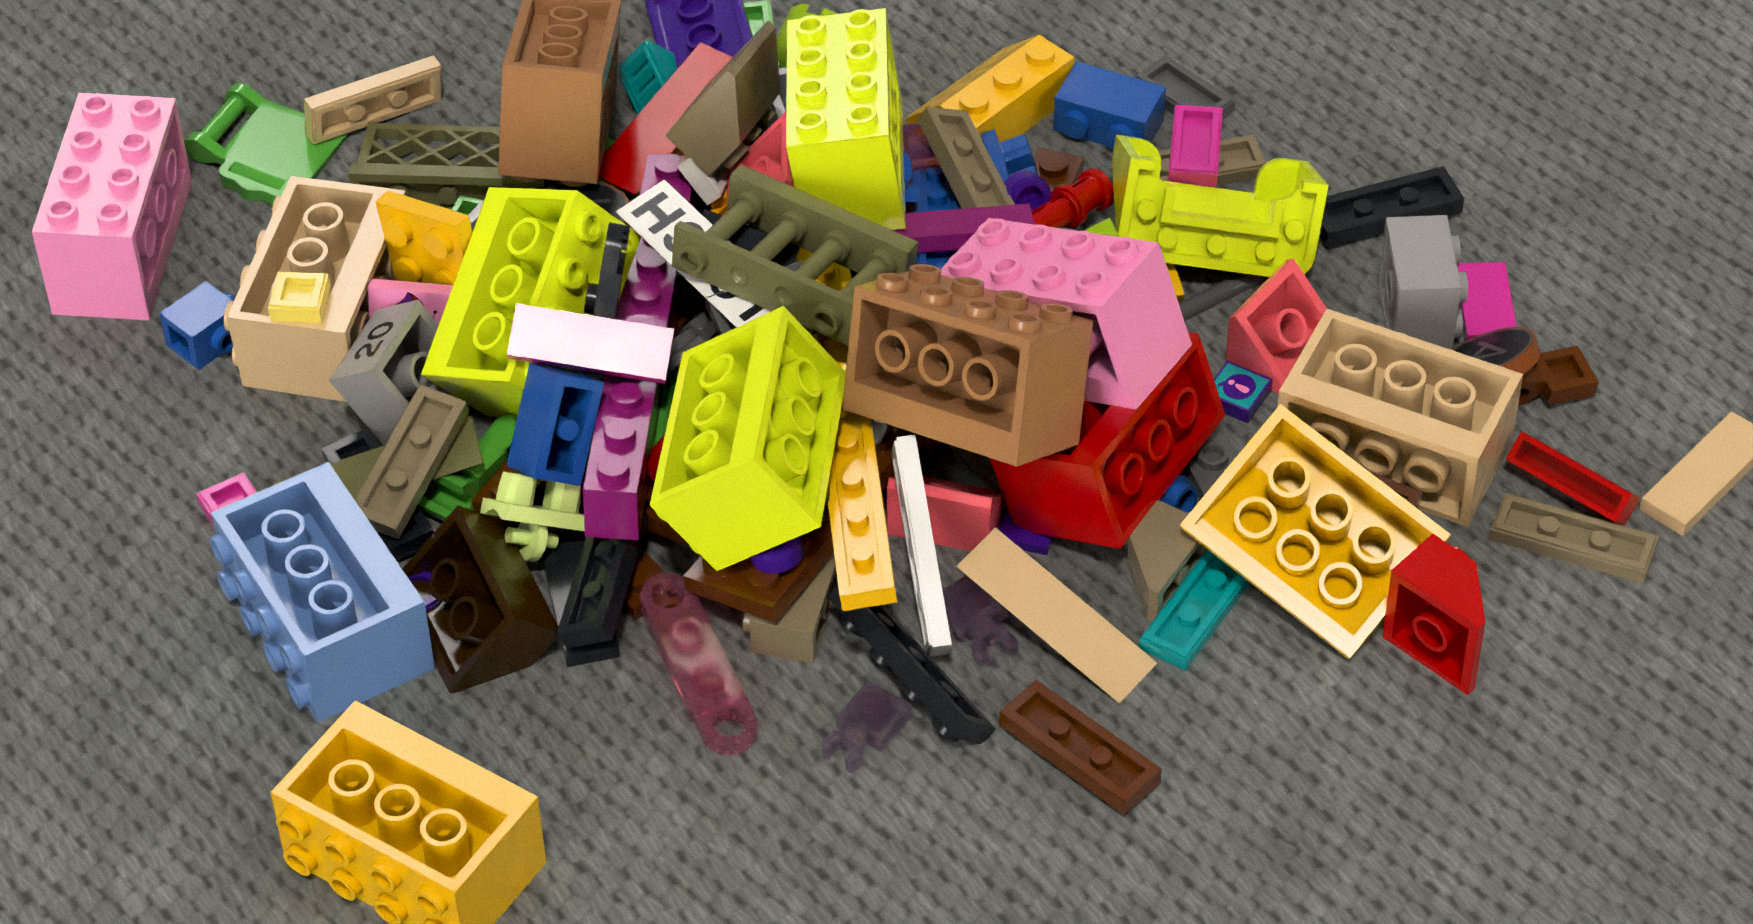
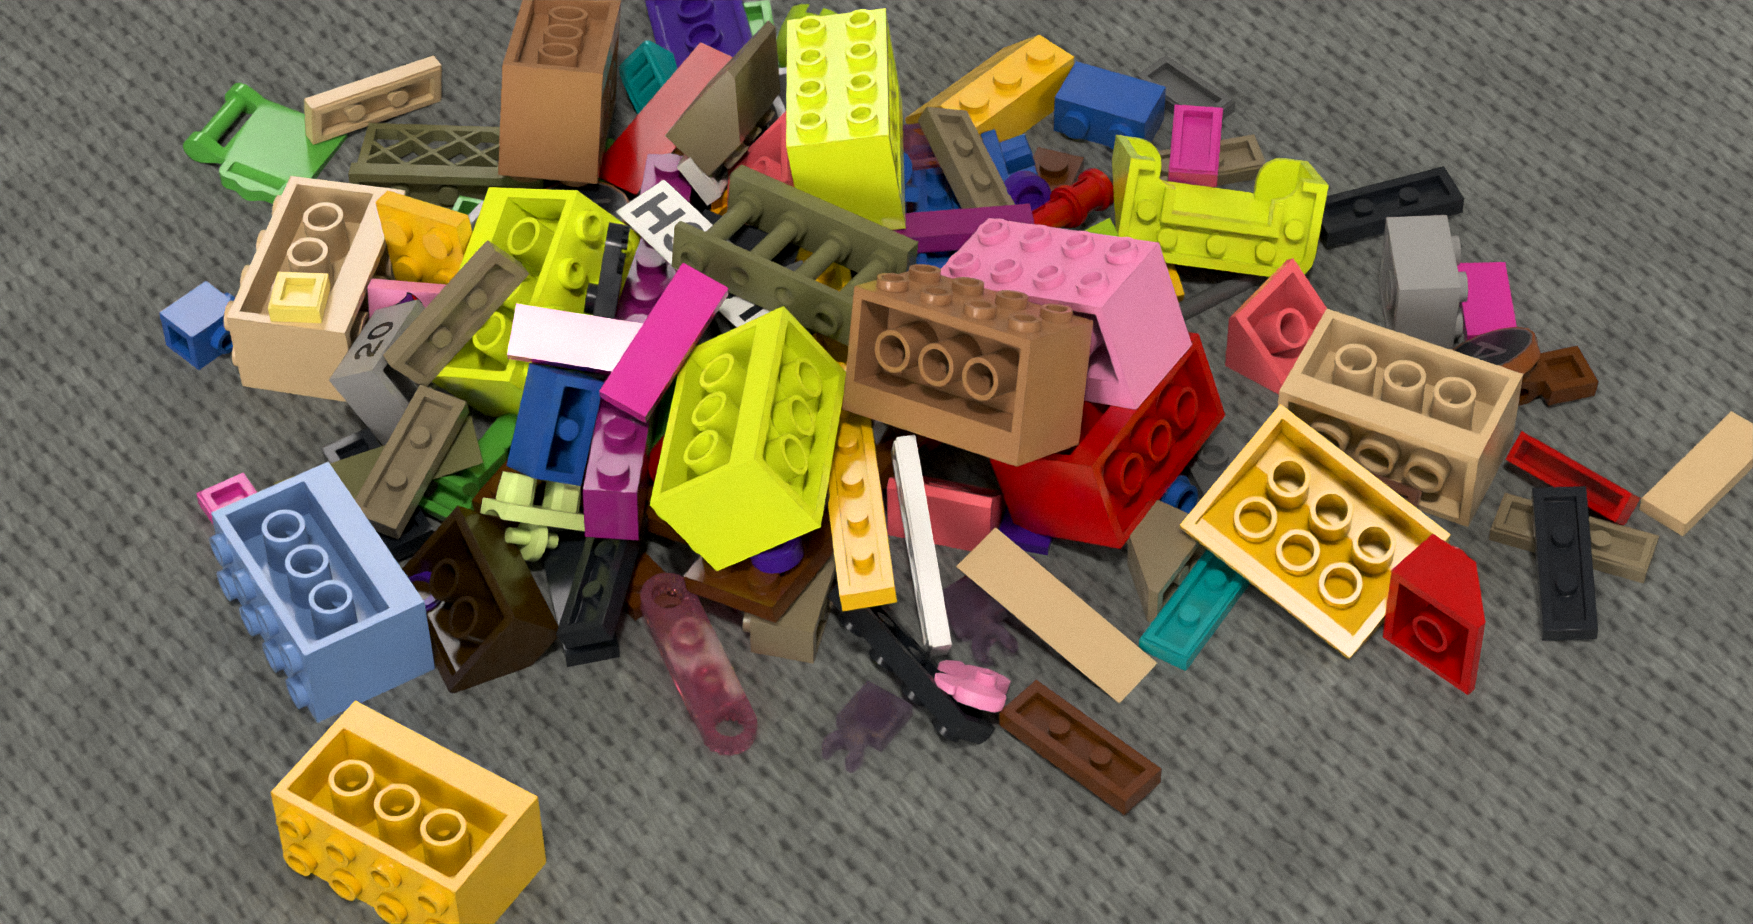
(112, 206): bright pink brick -> none
(456, 314): none -> dark tan plate
(664, 342): none -> dark pink tile
(973, 685): none -> bright pink piece
(1241, 390): dark purple tile -> none
(1564, 563): none -> black plate

